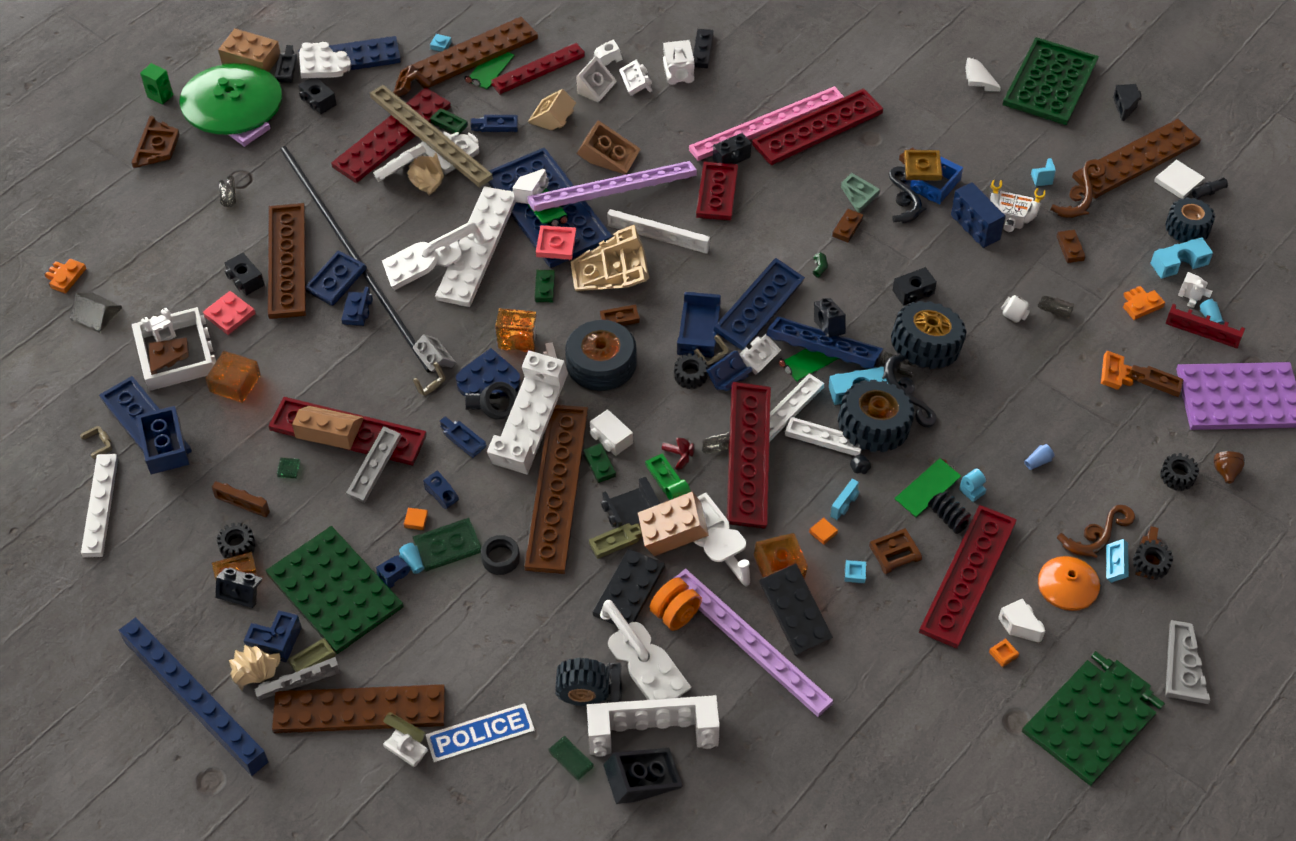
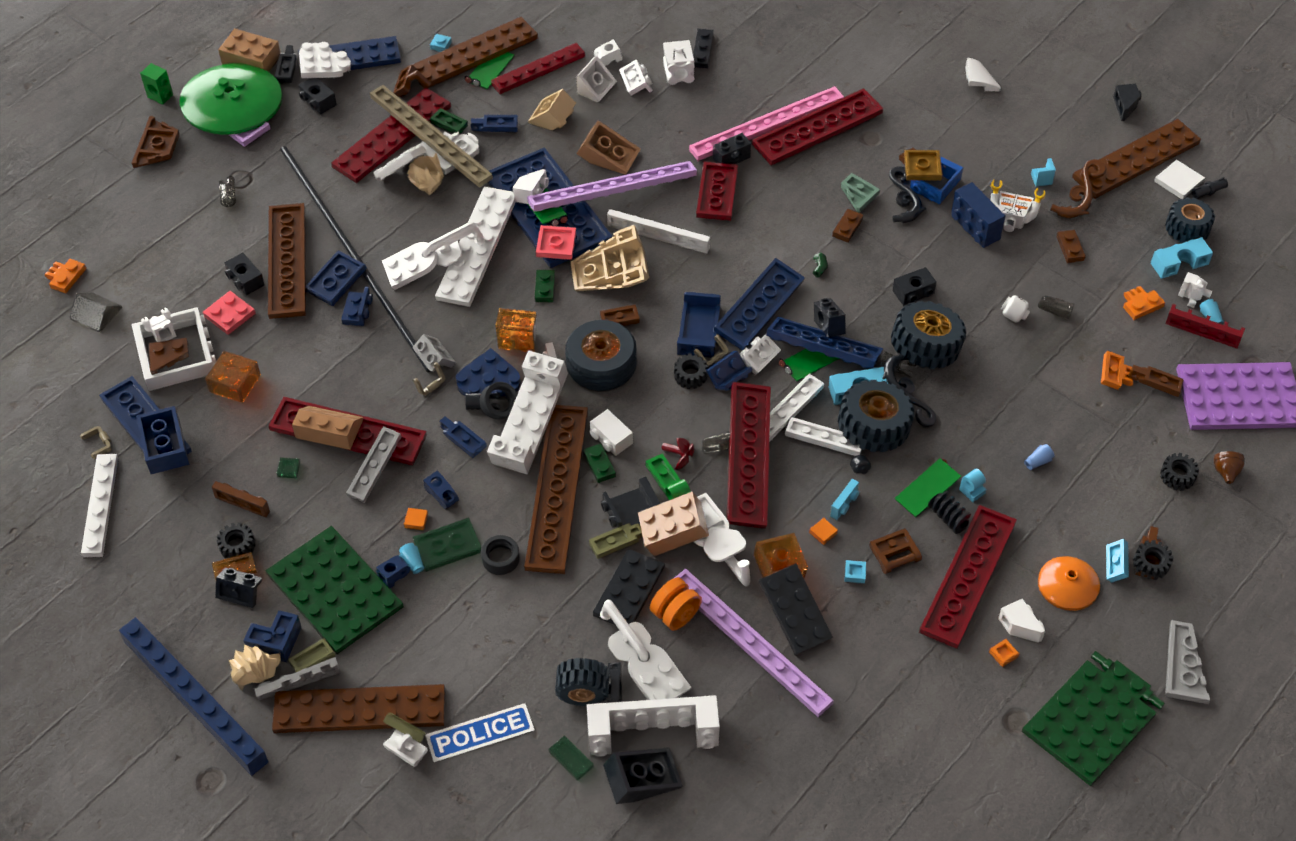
(1050, 81): dark green plate -> none
(1094, 529): reddish brown plant -> none

